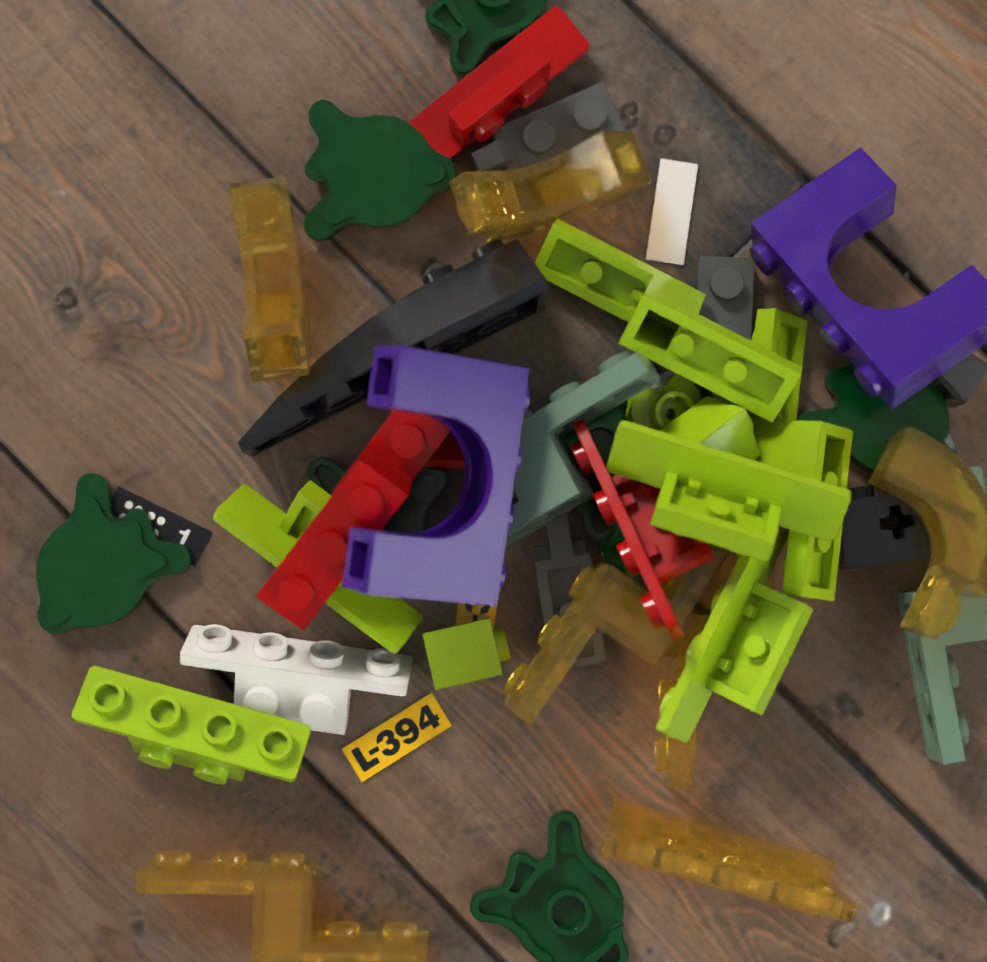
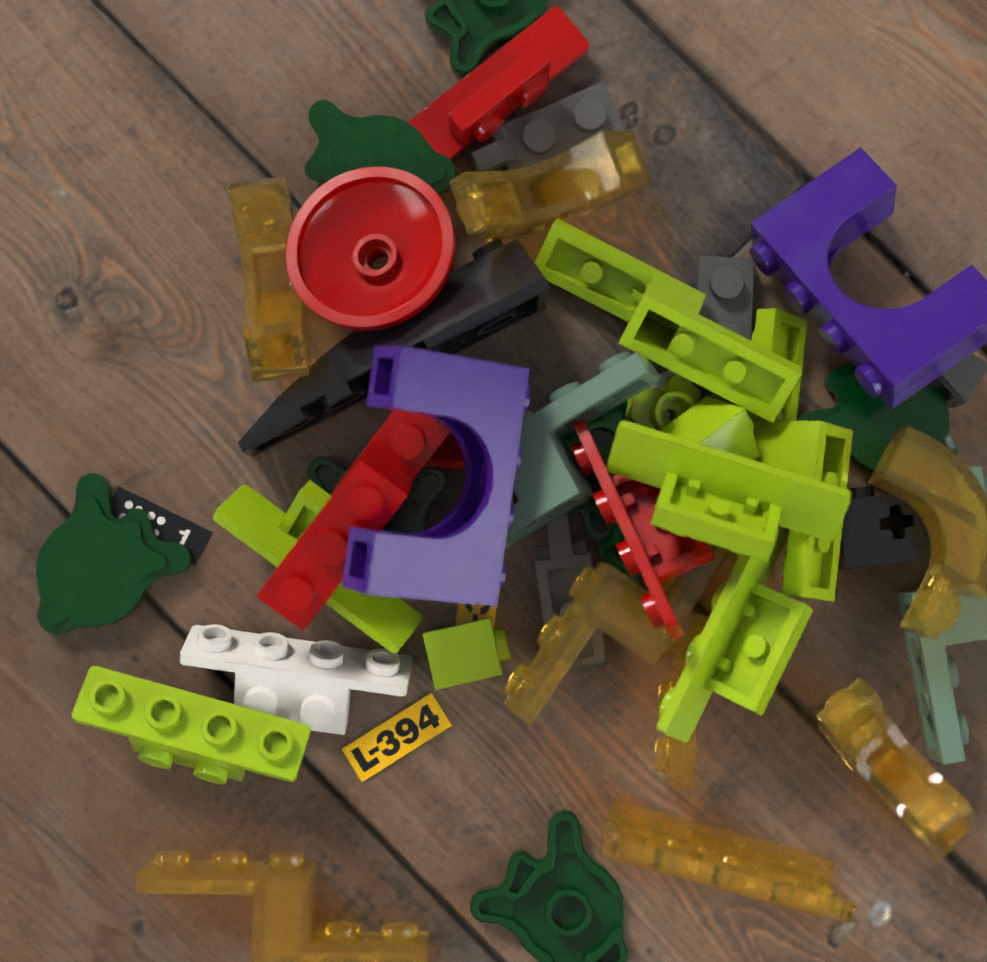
(351, 226): none -> red dish
(671, 211): white sticker -> none
(894, 771): none -> clear yellow arch

